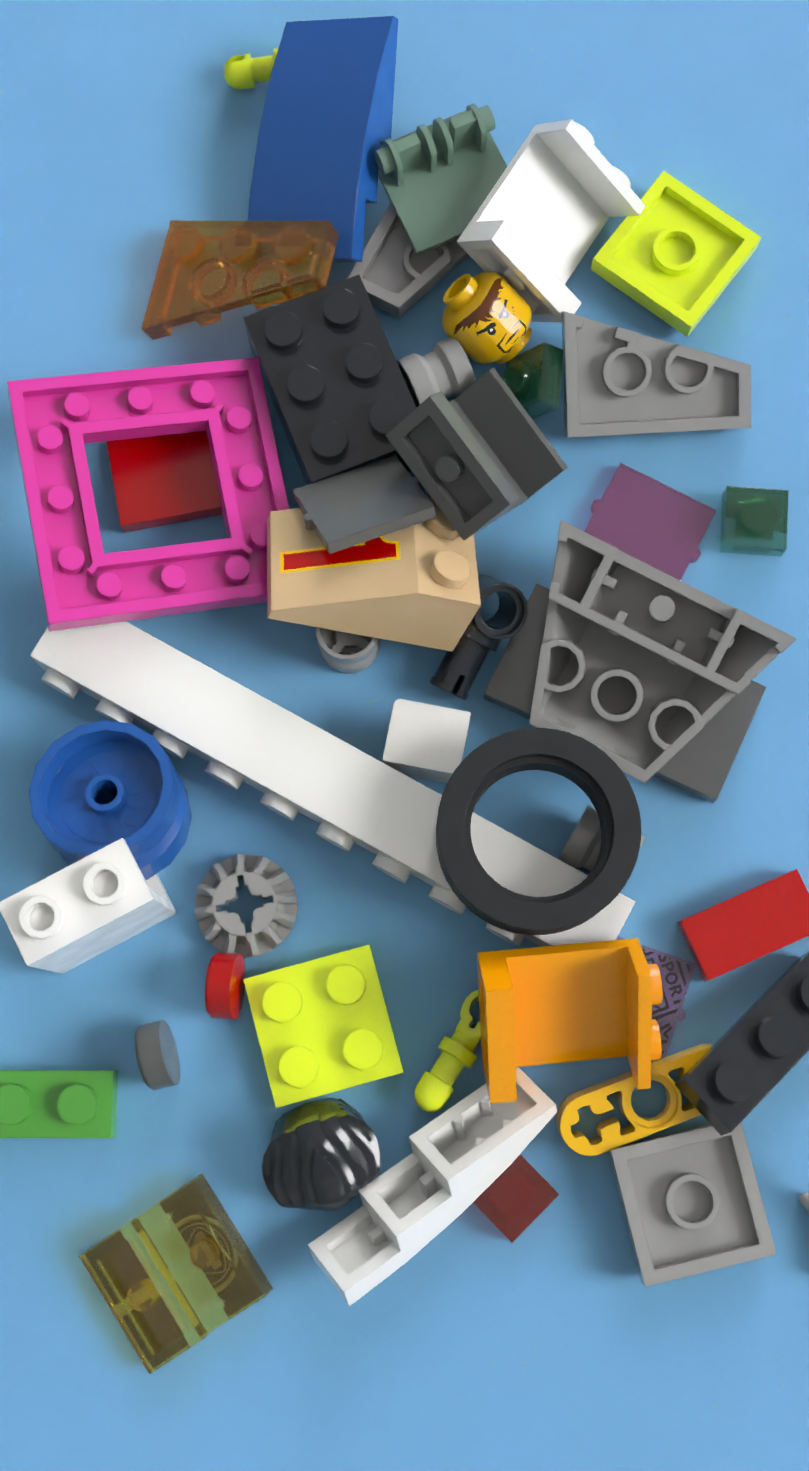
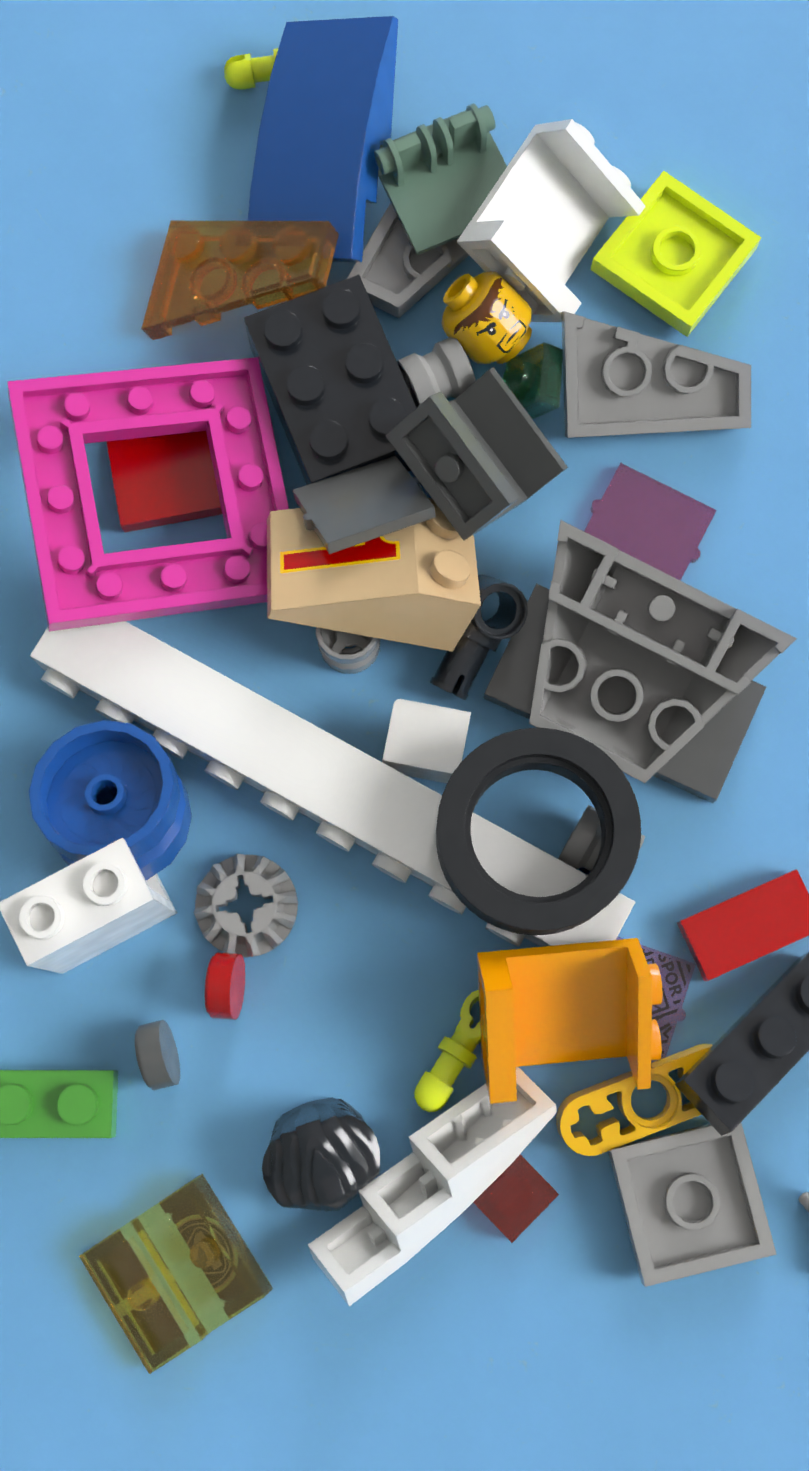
(323, 1026): neon yellow plate -> none
(754, 521): clear green plate -> none

